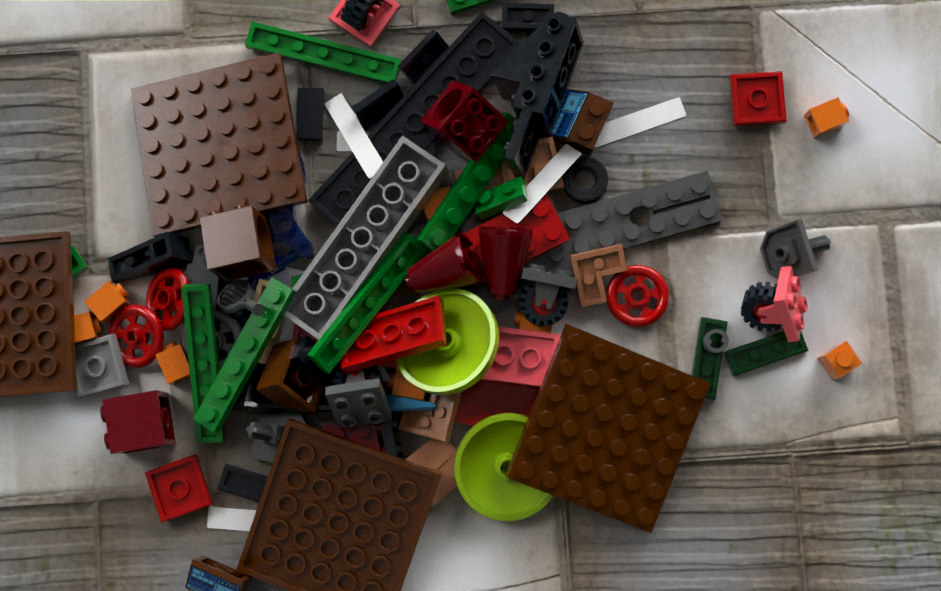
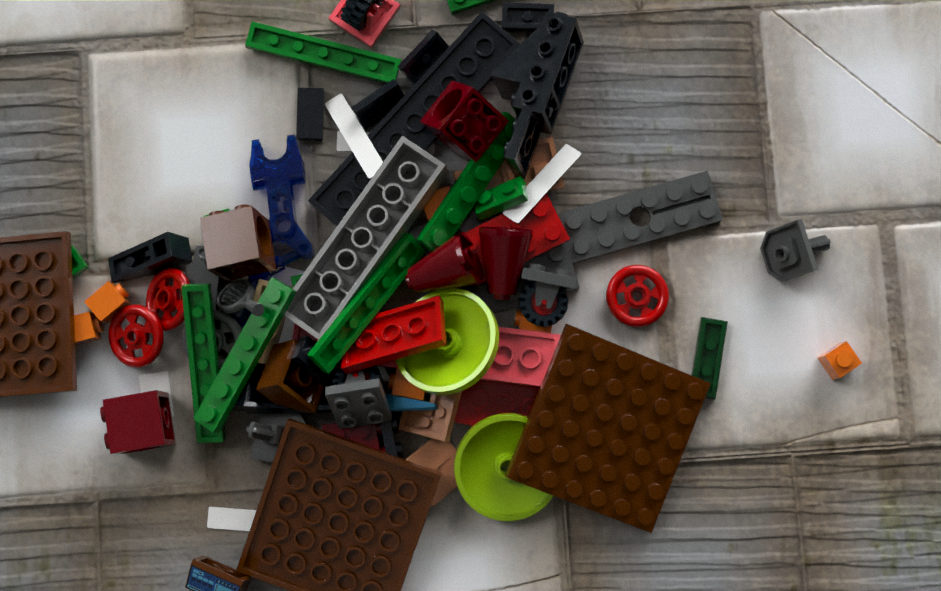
(99, 366): light grey plate -> none
(174, 363): orange brick -> none
(179, 488): red plate -> none
(218, 143): reddish brown plate -> none
(242, 482): black tile -> none
(581, 120): reddish brown slope -> none
(589, 195): black tyre -> none
(589, 269): nougat plate -> none
(641, 121): white sticker -> none
(724, 341): dark grey bush -> none
(757, 99): red plate -> none
(763, 352): dark green tile -> none
(776, 305): coral plate -> none
(827, 117): orange brick -> none

